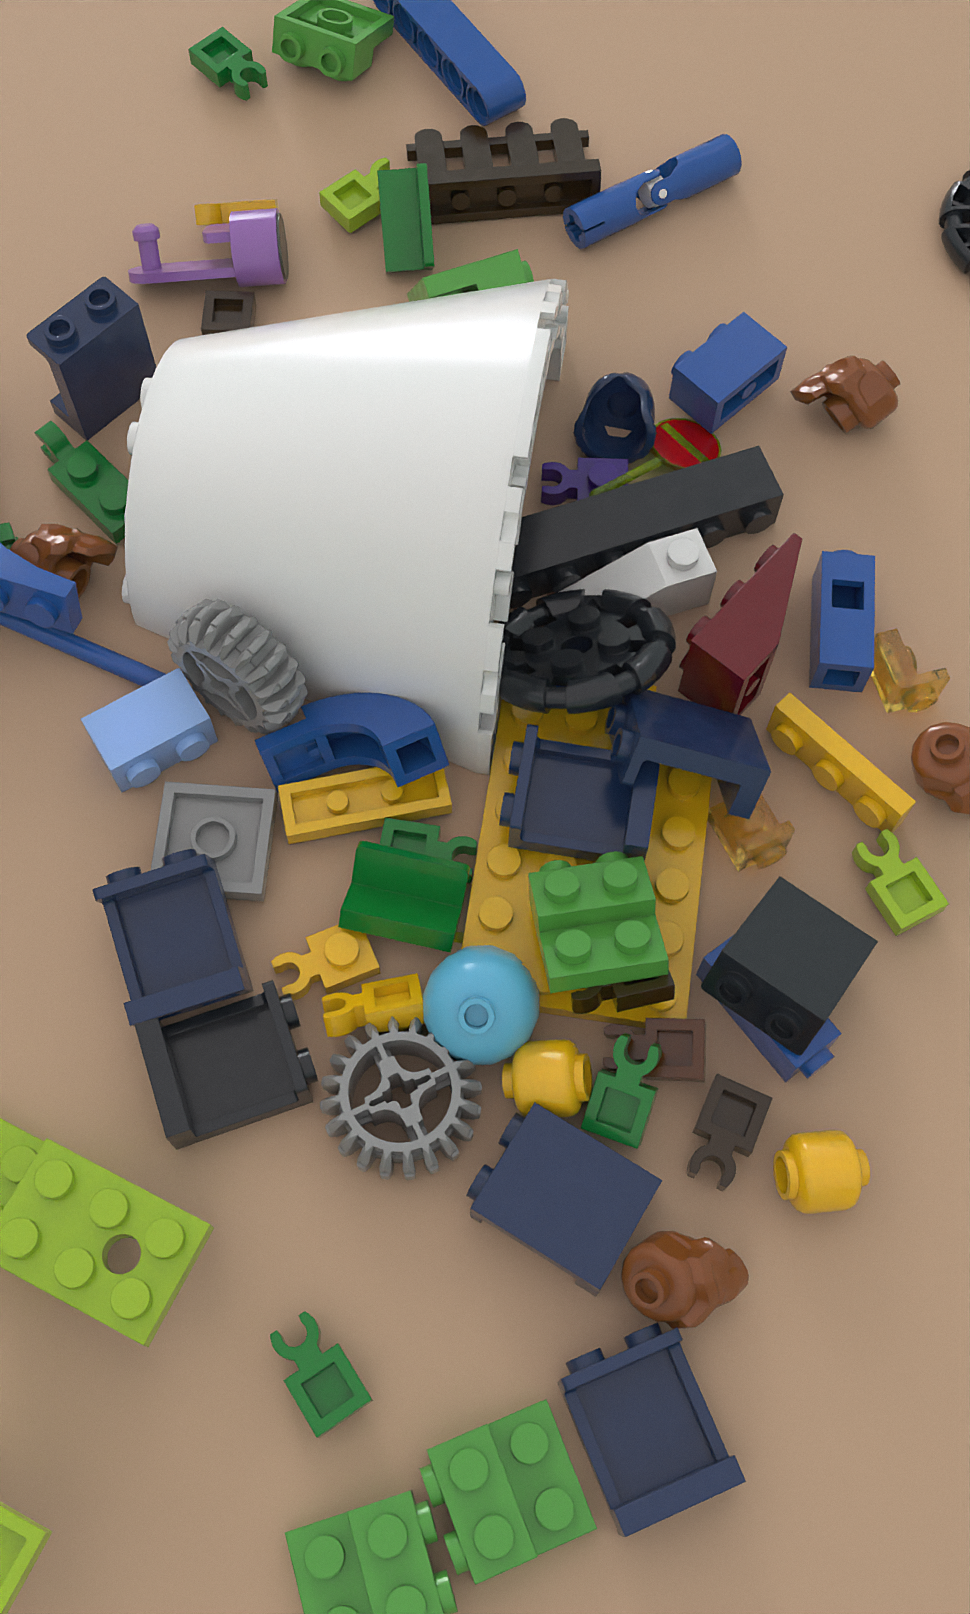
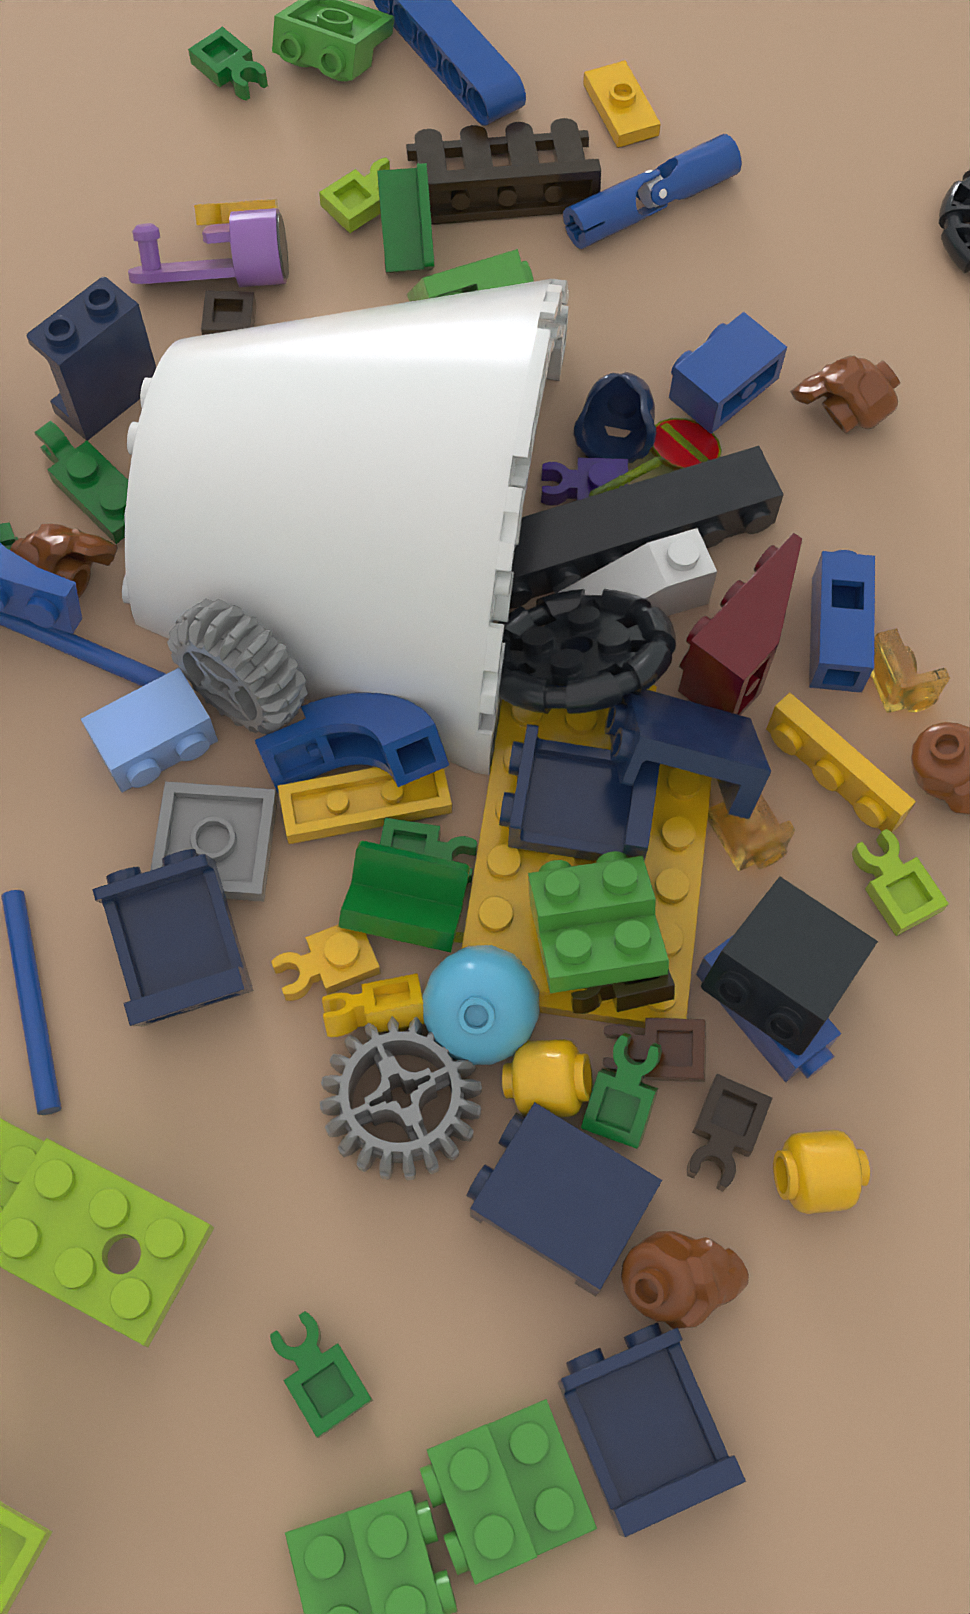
(31, 1003): none -> blue bar
(226, 1067): black panel -> none
(621, 103): none -> yellow plate

